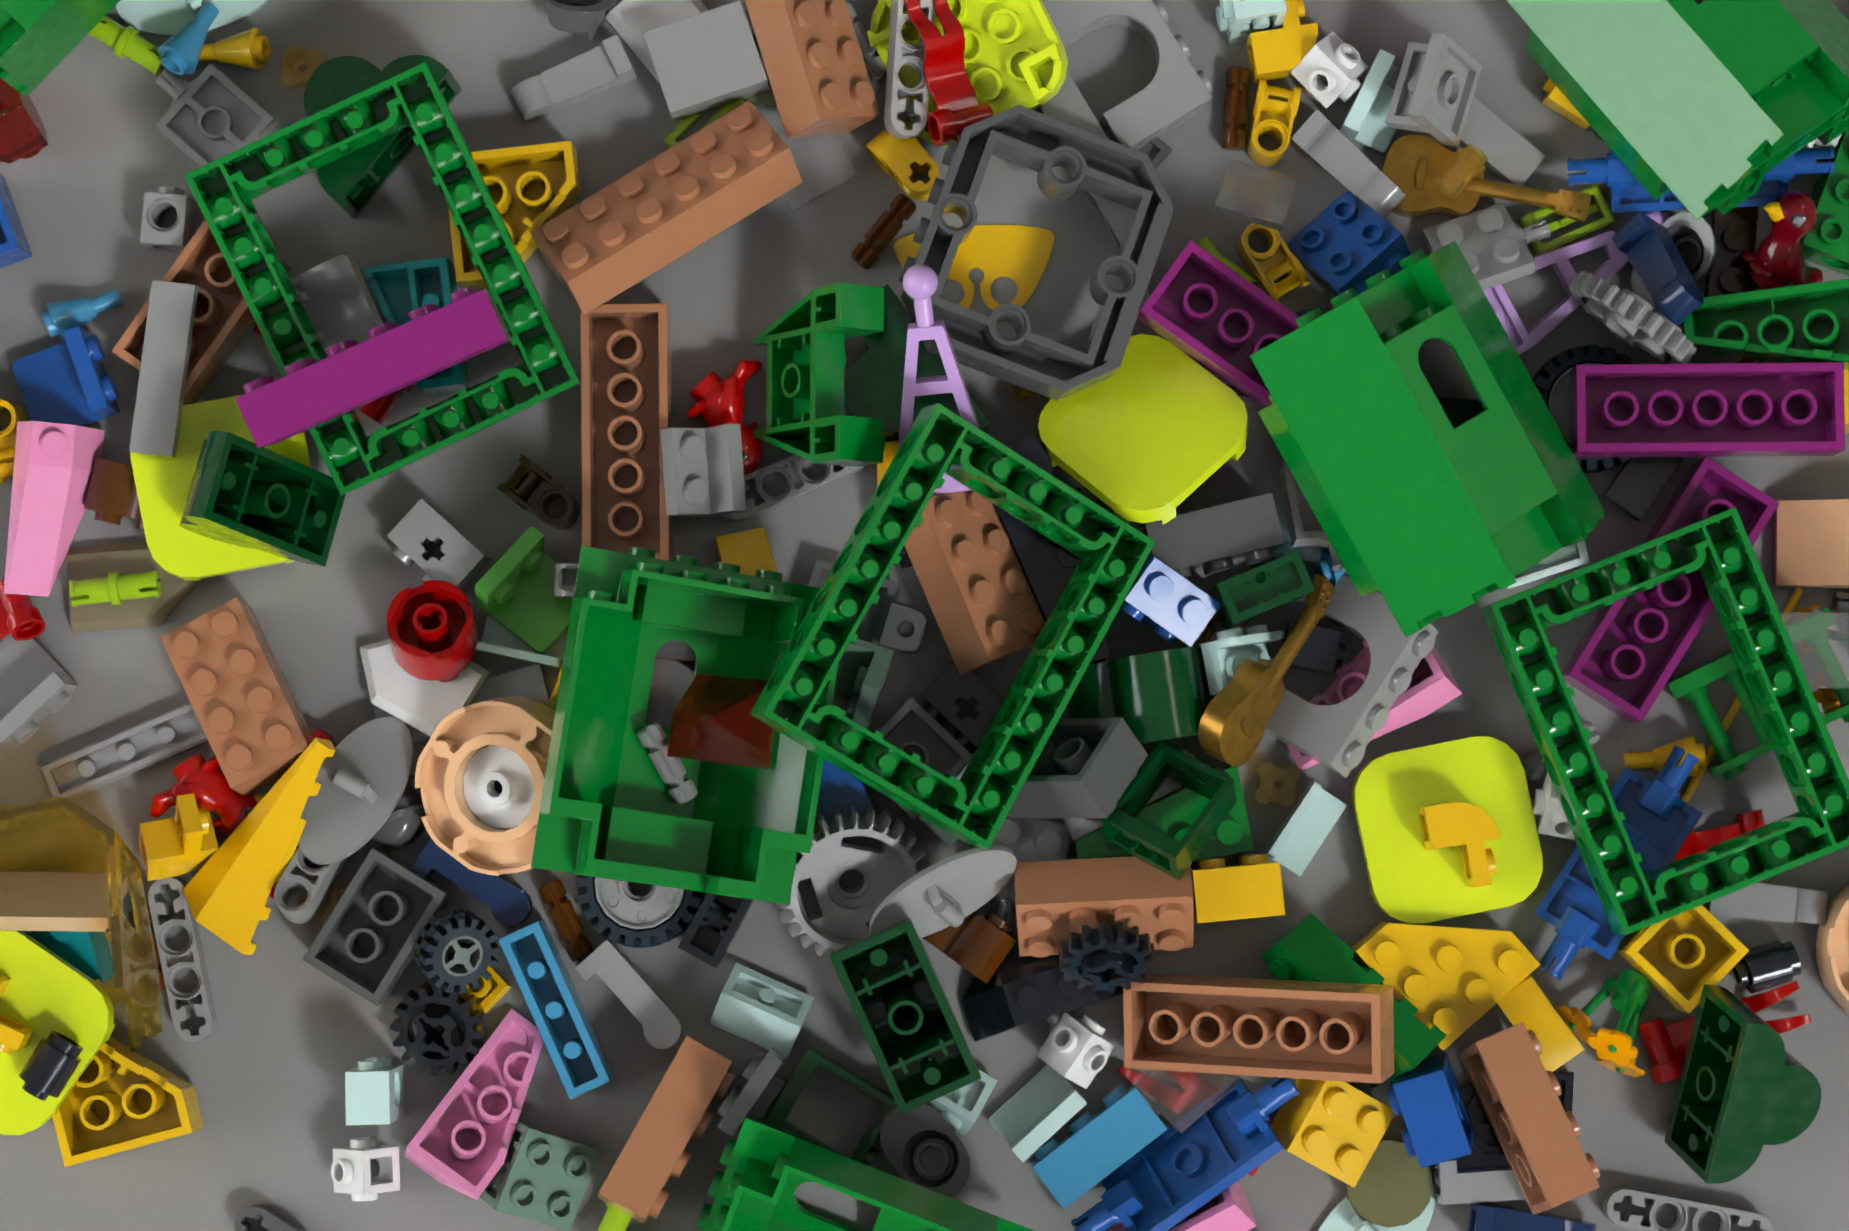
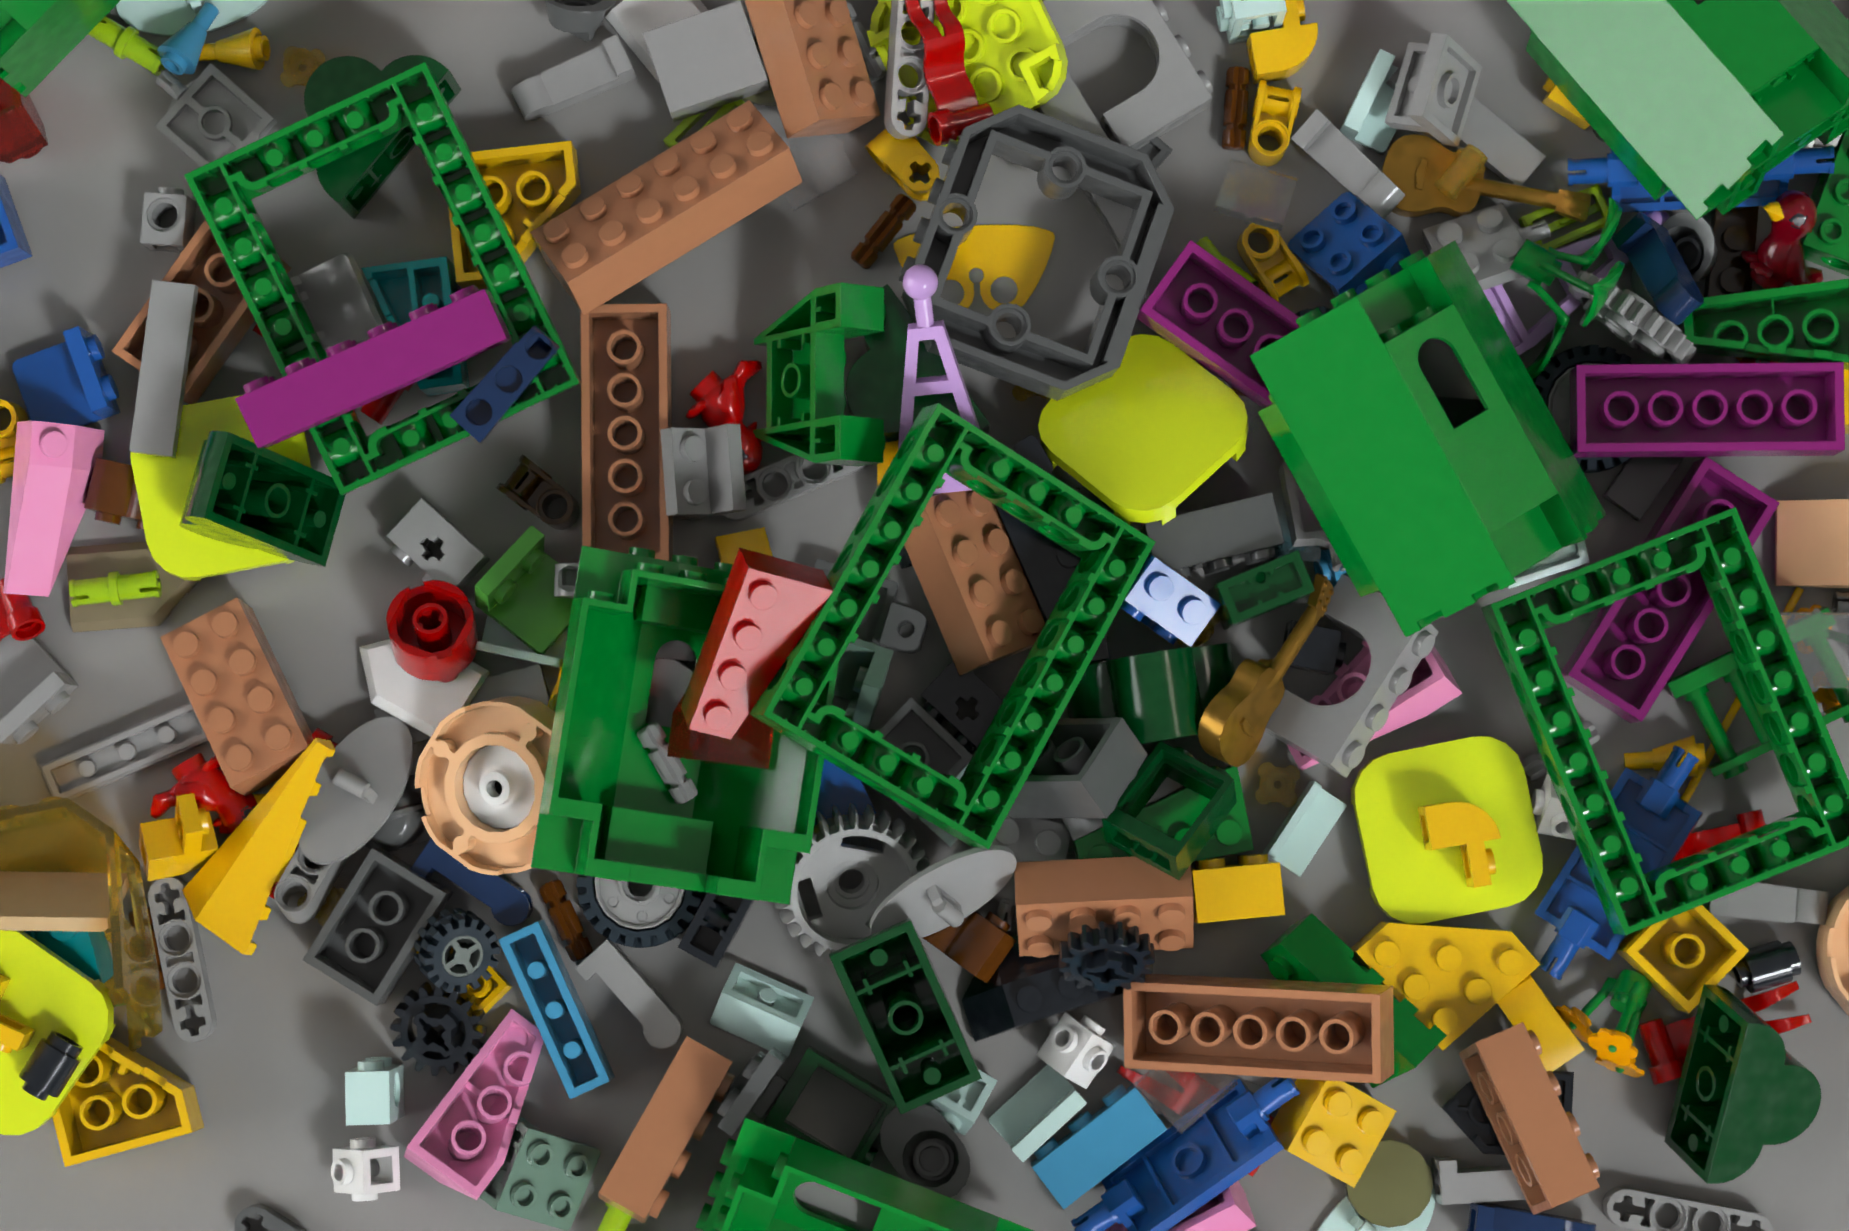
(77, 312): dark azure cone -> none
(504, 384): none -> dark blue leg
(750, 637): none -> wedge
(1231, 648): light aqua bracket -> none
(1331, 71): white brick -> none
(1432, 1112): blue brick -> none
(1541, 266): none -> green plant

